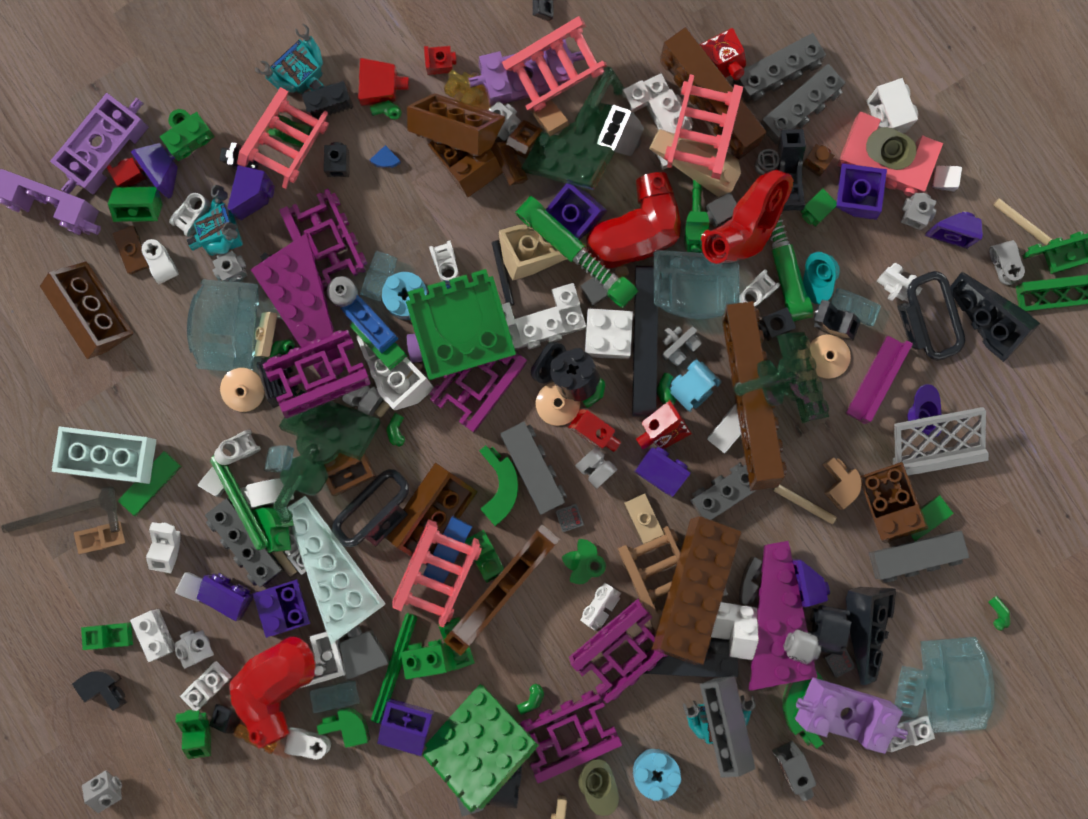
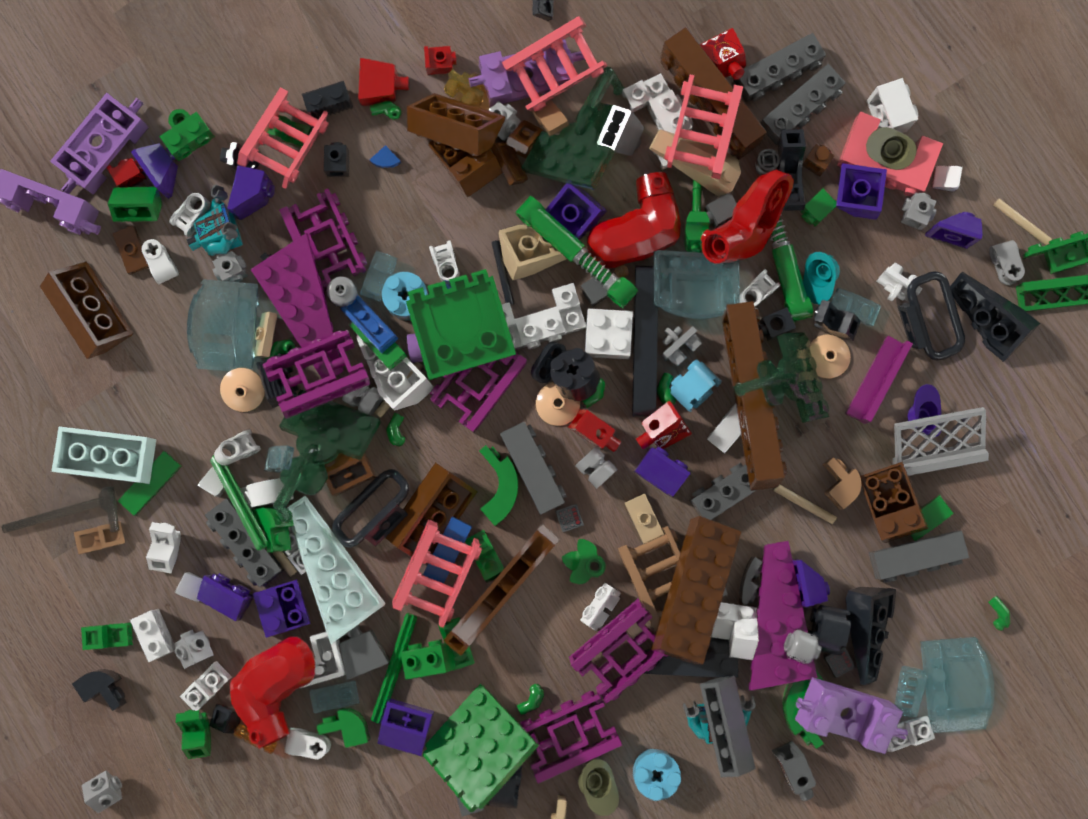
(297, 67): torso -> none

